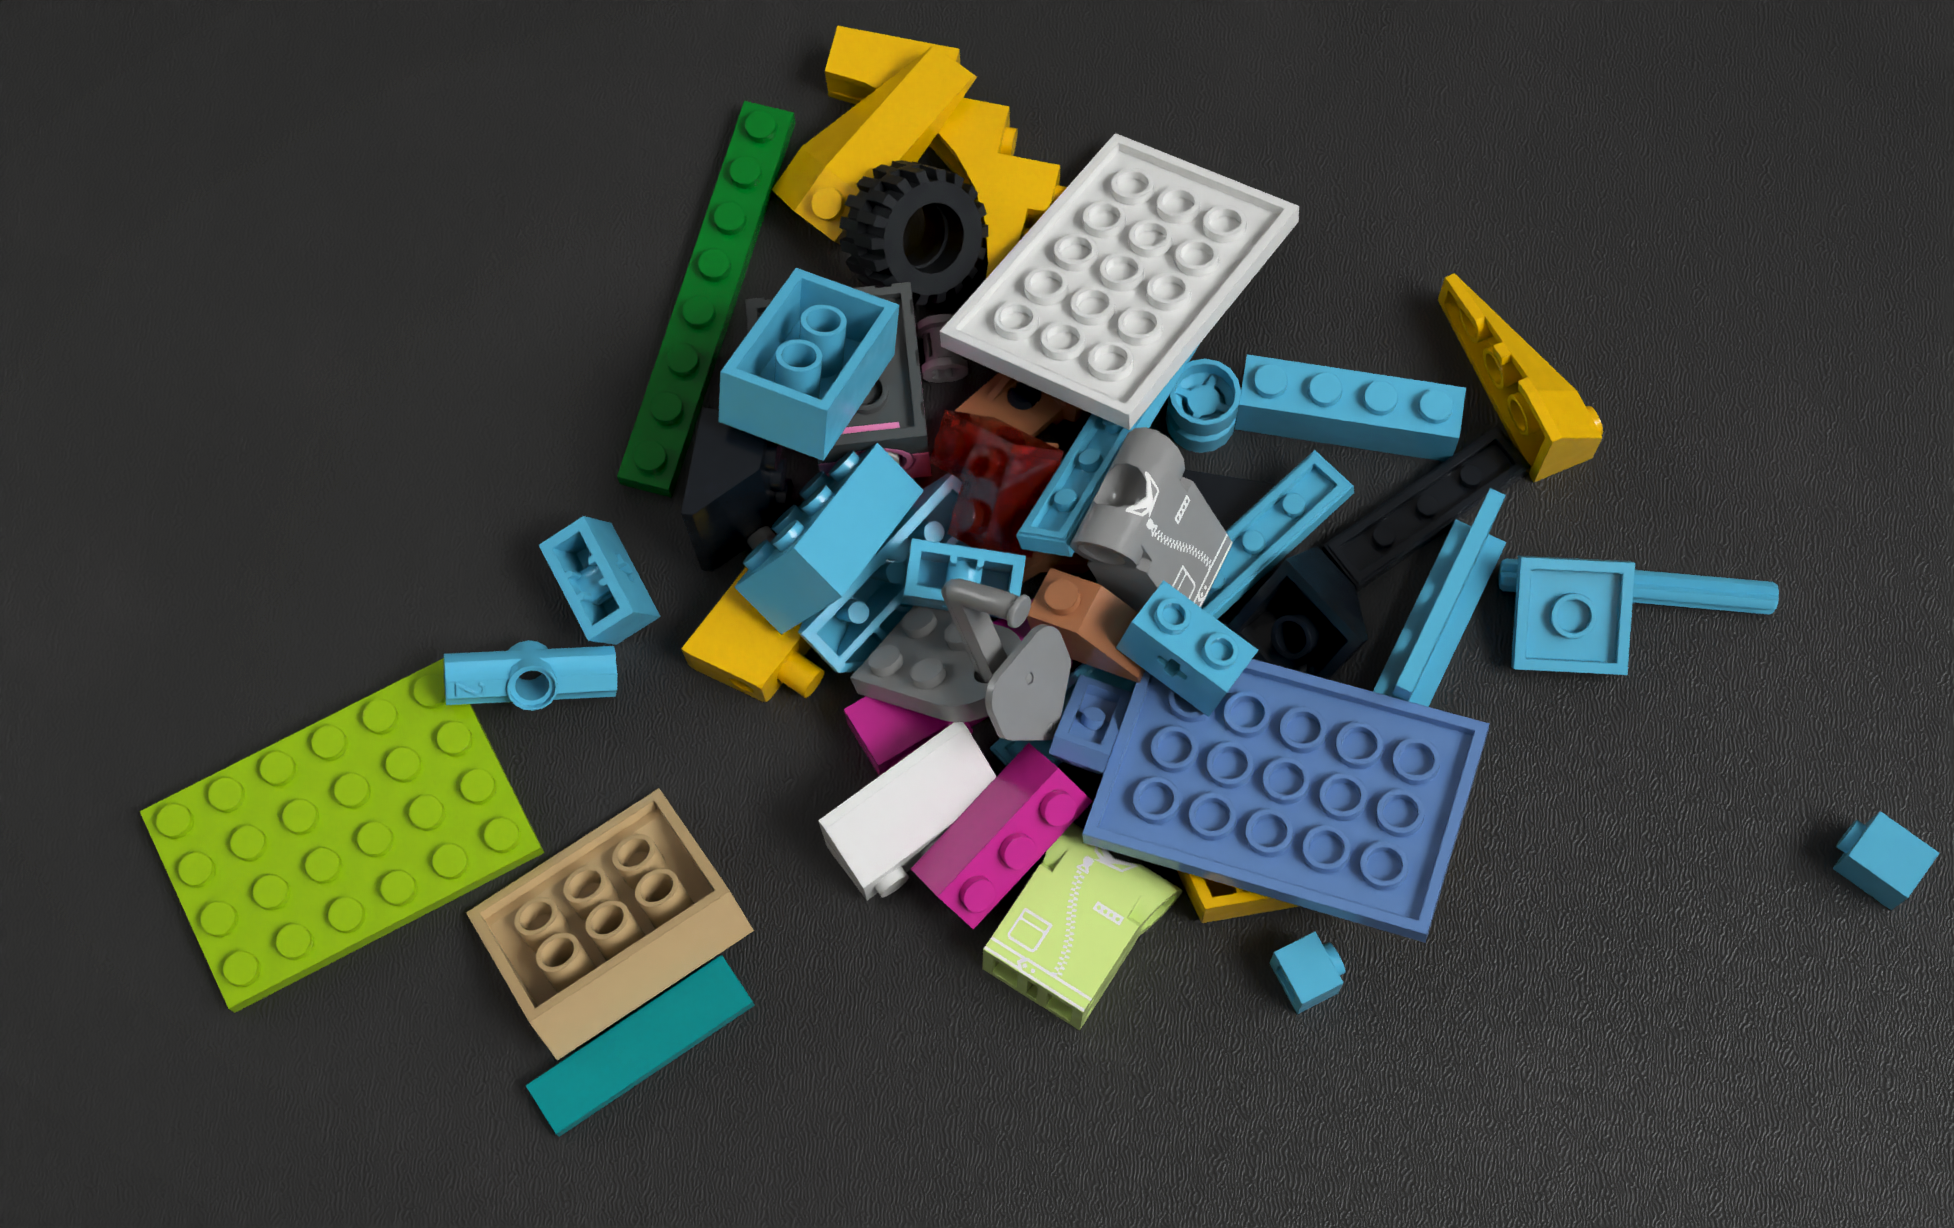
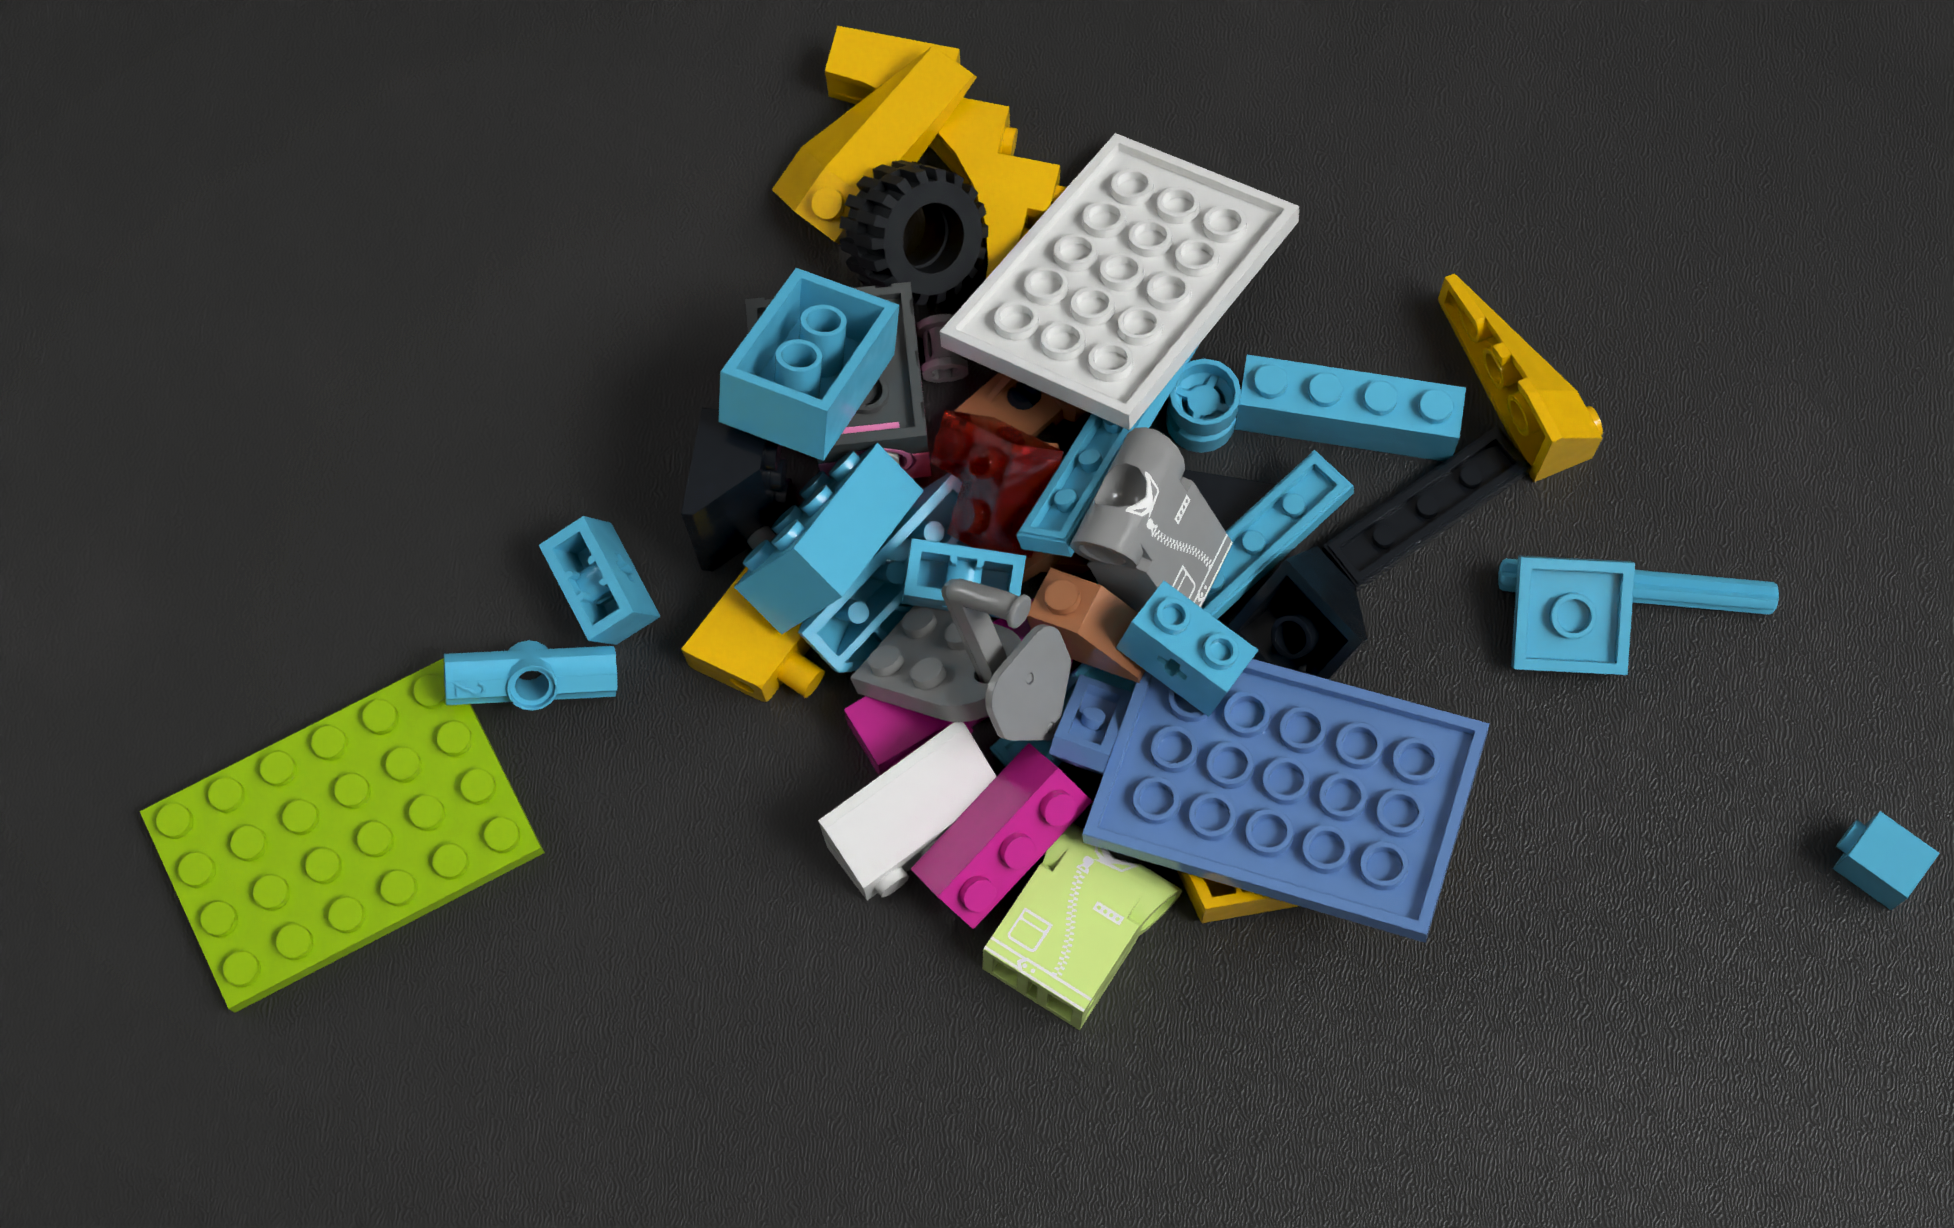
(608, 923): tan slope -> none
(640, 1045): teal tile -> none
(706, 300): green plate -> none
(1308, 971): medium azure plate -> none
(1443, 608): medium azure fence -> none

